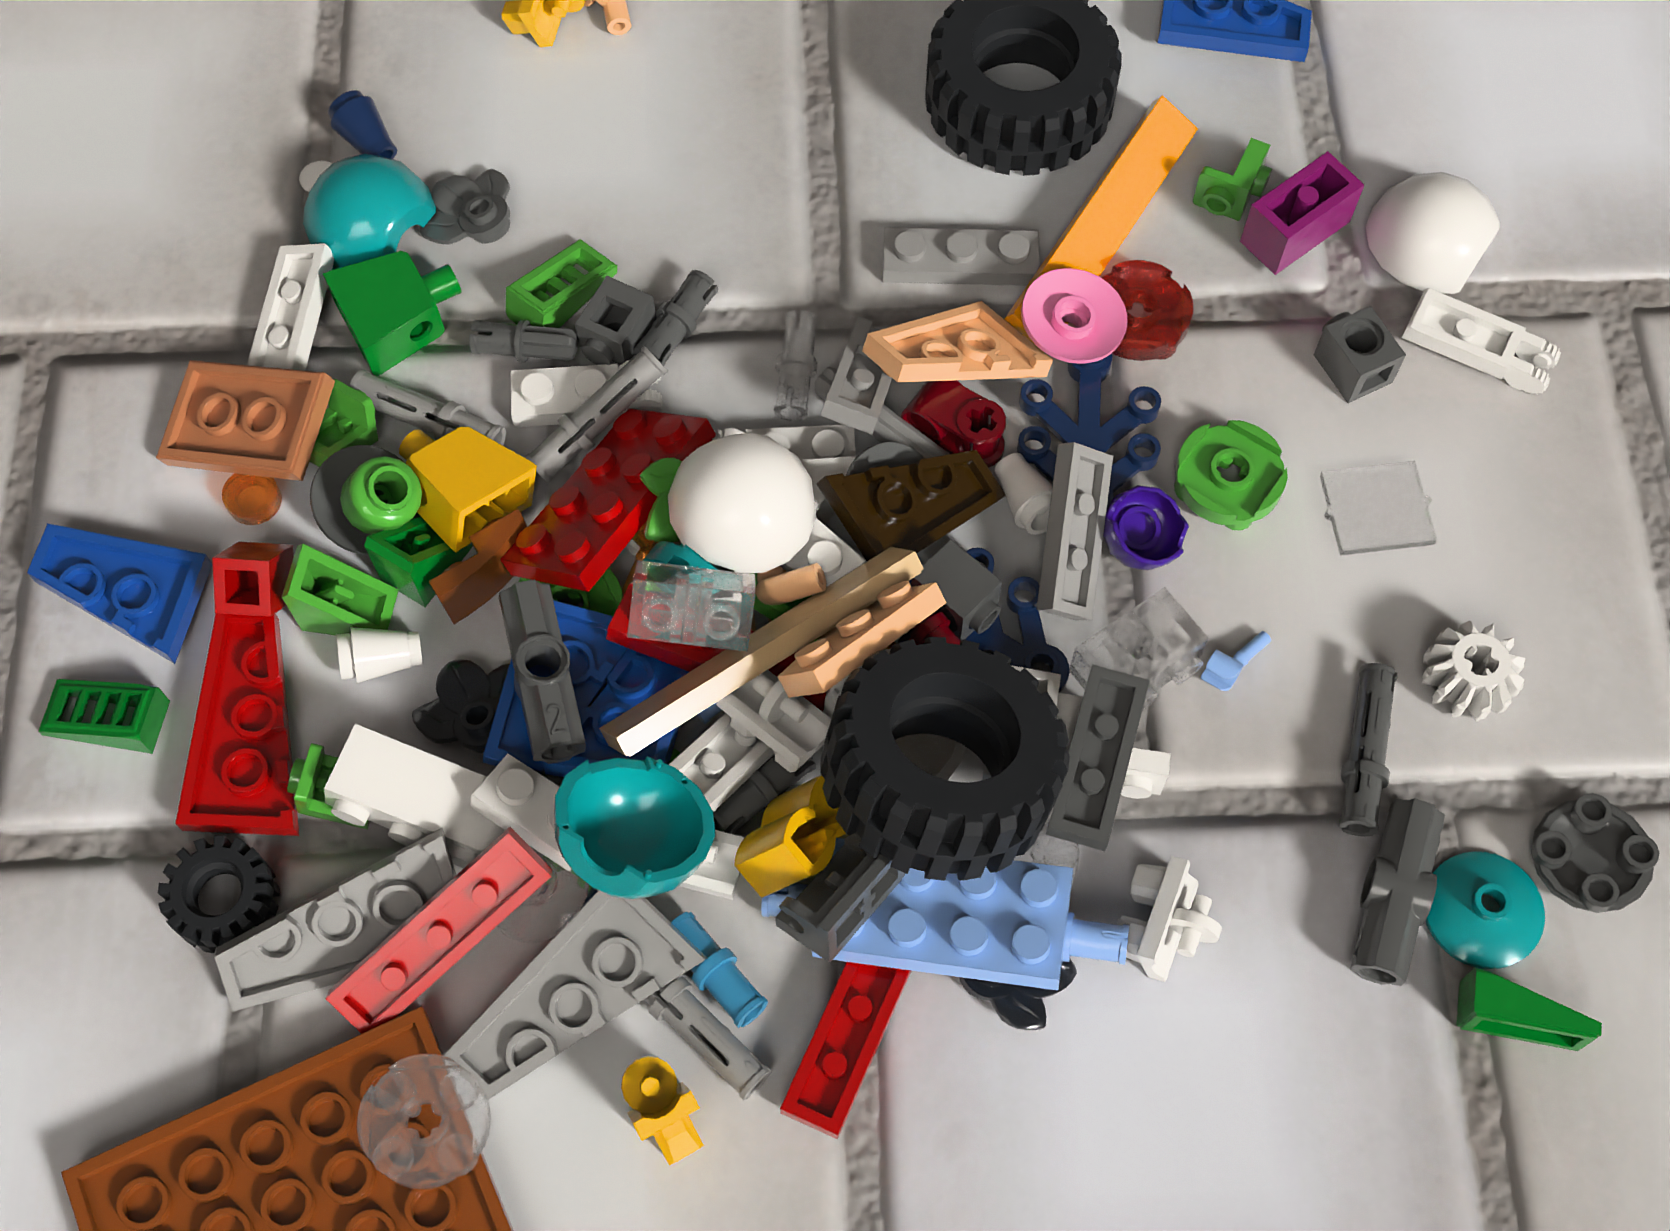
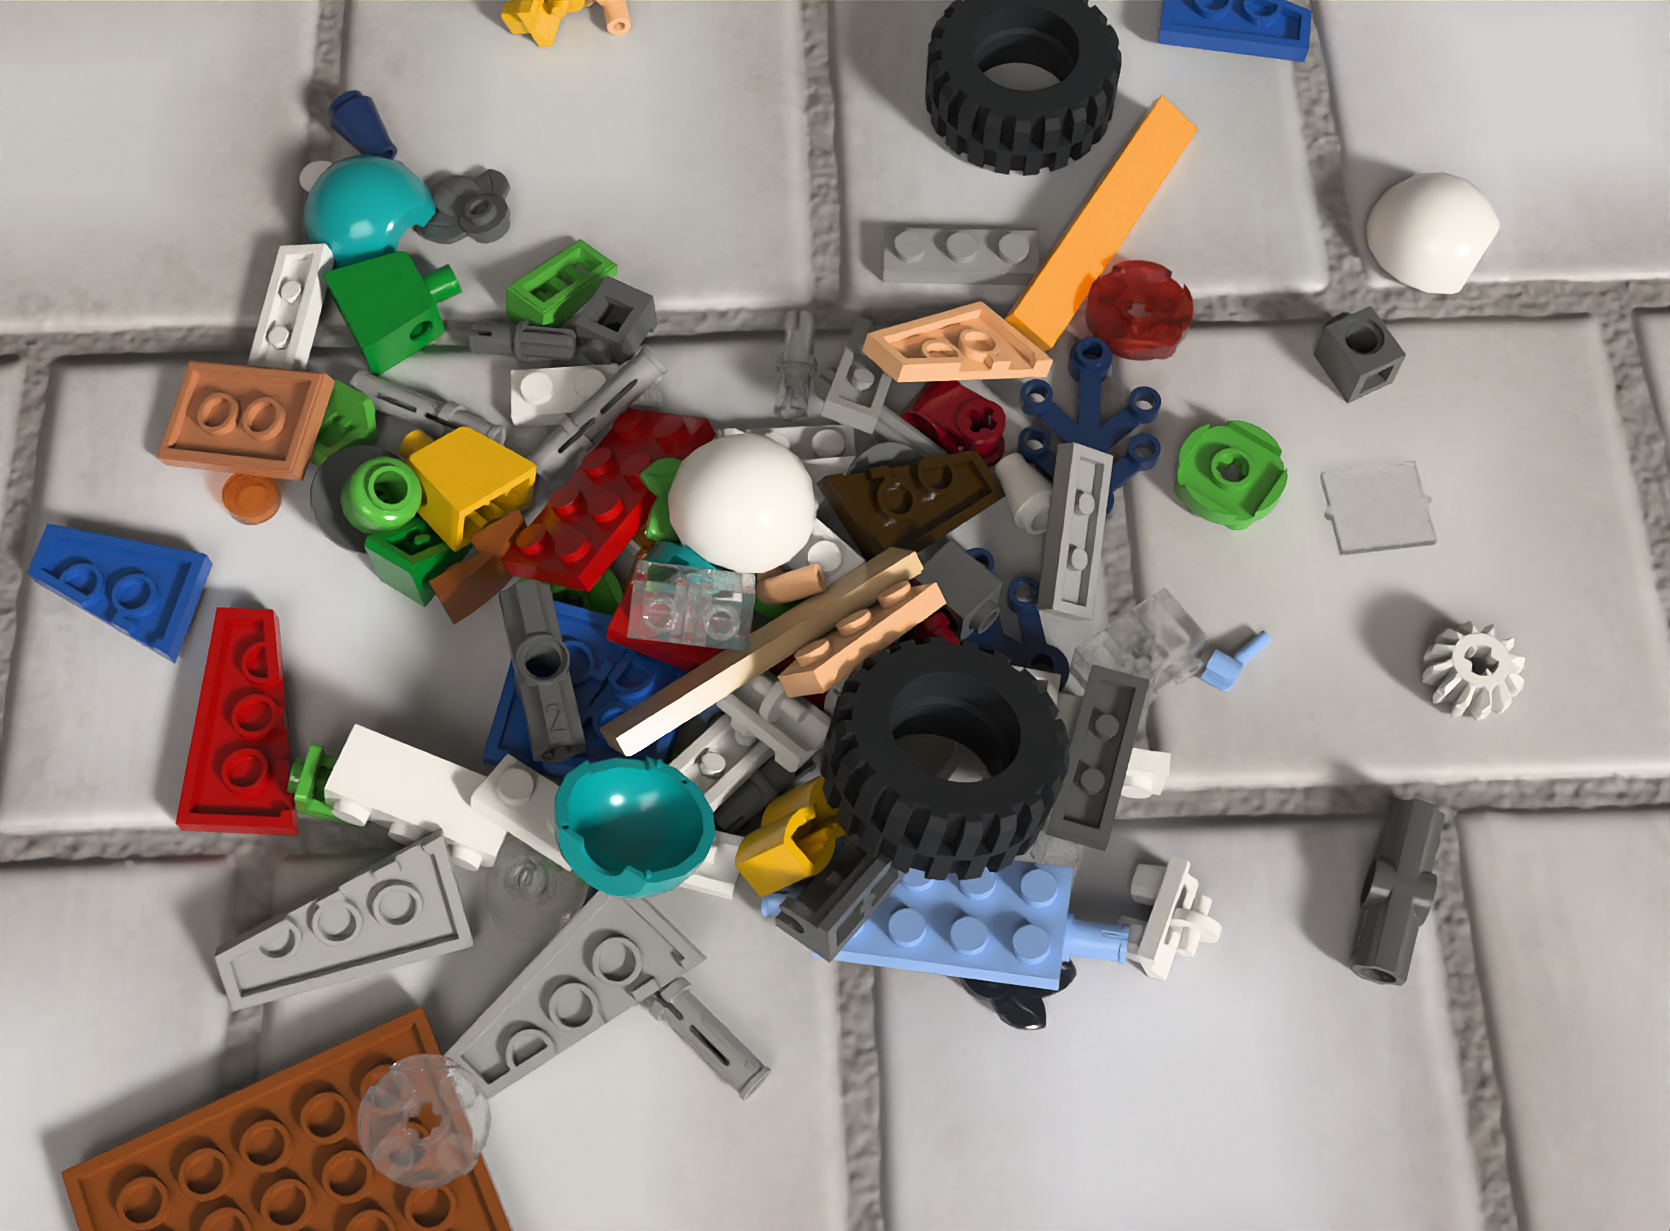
(139, 736): green slope -> none
(196, 869): black tyre -> none
(251, 578): red brick -> none
(334, 596): bright green slope -> none
(376, 652): white cone -> none
(440, 932): plate -> none
(464, 705): black plate -> none
(661, 1107): yellow hips -> none
(678, 316): dark grey pin -> none
(721, 975): dark azure pin -> none
(844, 1046): red plate -> none
(1077, 299): bright pink dish -> none
(1144, 528): dark purple hair -> none
(1230, 194): bright green bracket -> none
(1301, 212): magenta brick -> none
(1366, 770): dark grey pin -> none
(1471, 931): teal dish -> none
(1482, 341): white hinge -> none
(1511, 1011): green slope -> none
(1593, 854): dark grey dish -> none

